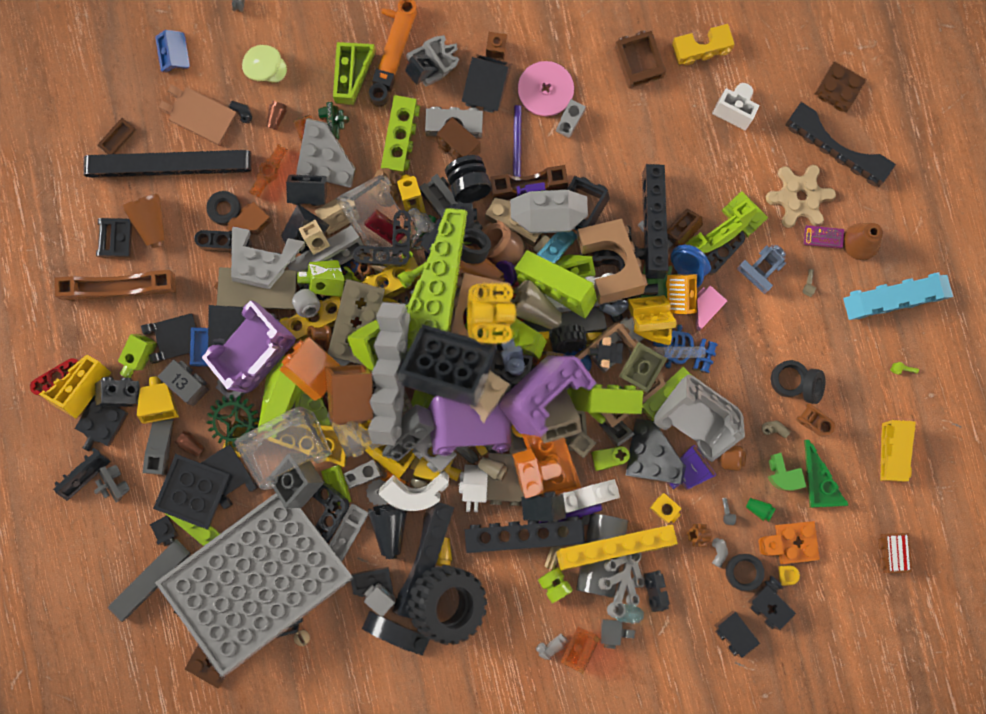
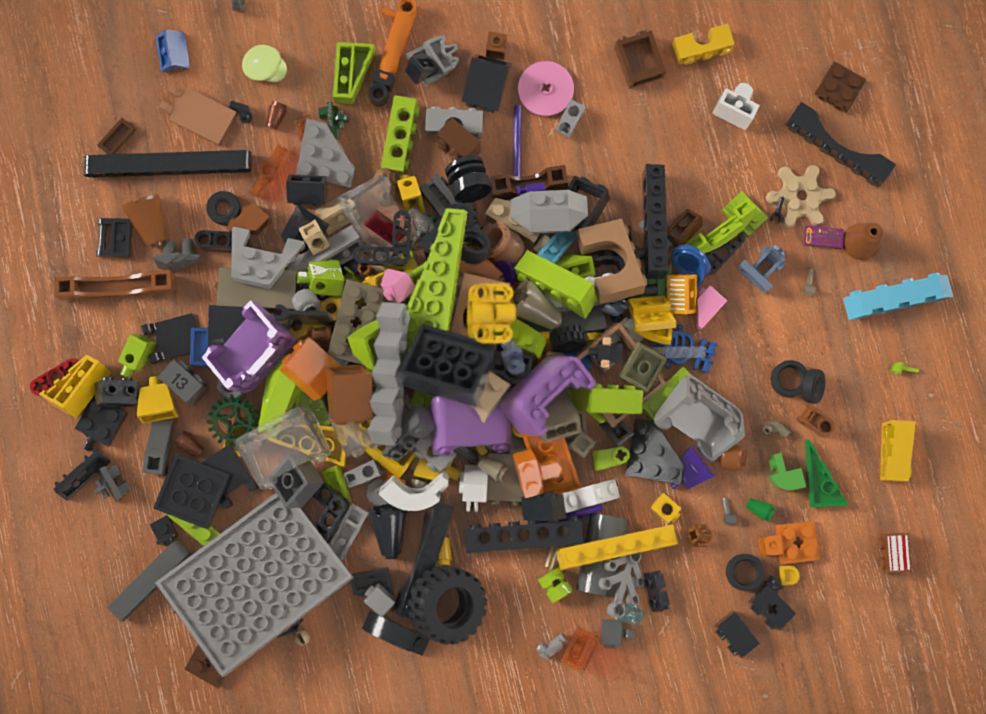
(173, 261): none -> dark grey connector
(303, 317): none -> black flag
(397, 285): none -> bright pink slope
(722, 551): light grey arm -> none
(778, 210): none -> black hand

